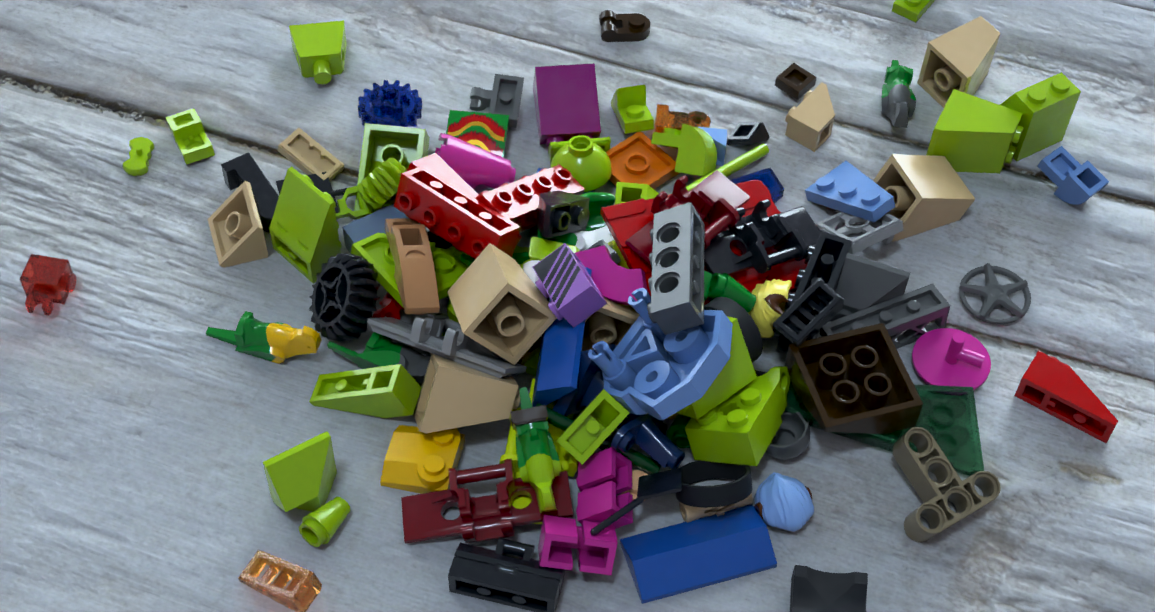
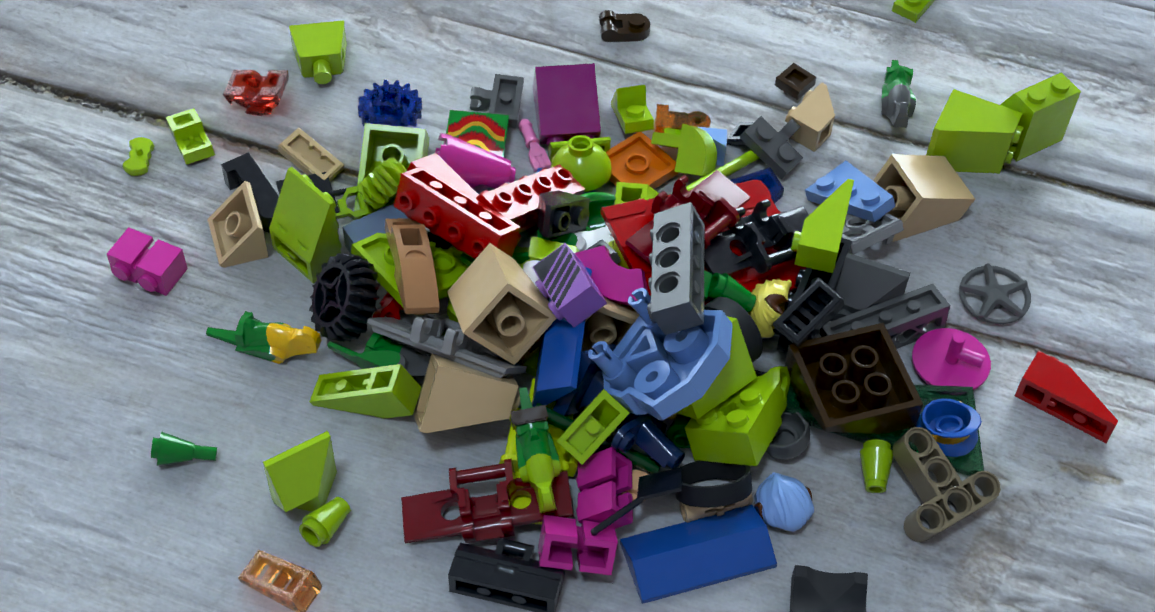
(47, 282): clear red brick -> none
(153, 268): none -> dark pink piece
(172, 449): none -> green cone
(256, 92): none -> clear red cylinder
(421, 460): yellow slope -> none
(537, 154): none -> bright pink piece
(773, 145): none -> dark grey plate
(822, 231): none -> lime slope
(876, 464): none -> lime cone
(951, 425): none -> blue piece
(958, 60): tan slope -> none
(1074, 181): medium blue brick -> none

